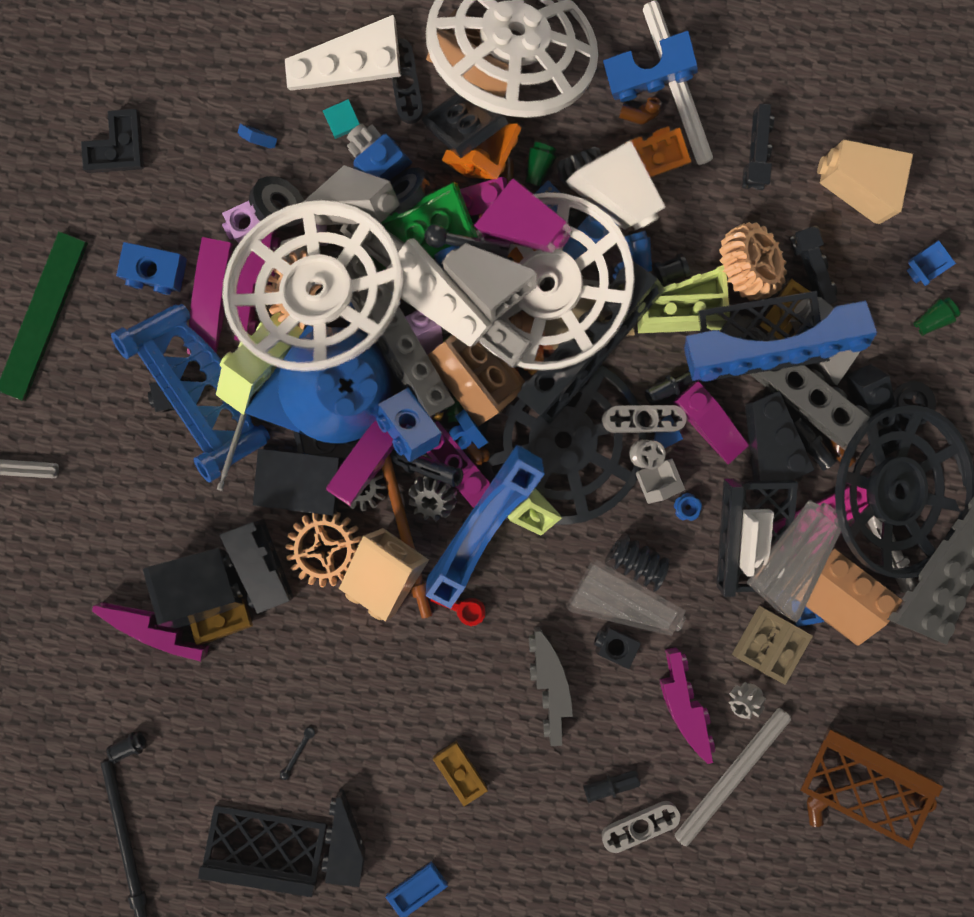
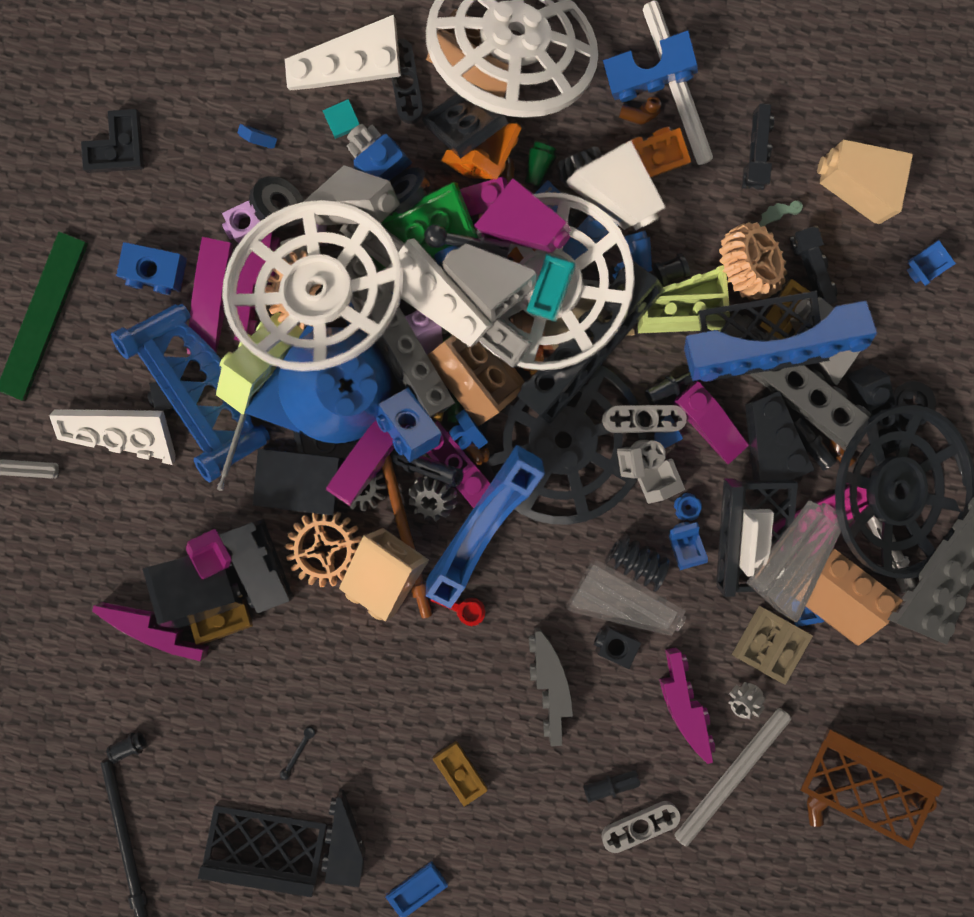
(117, 430): none -> white wing
(208, 554): none -> magenta panel
(535, 514): yellowish green slope -> none
(551, 287): none -> teal tile
(631, 462): none -> light grey tile
(687, 545): none -> blue bracket
(776, 212): none -> sand green piece
(937, 316): dark green cone -> none

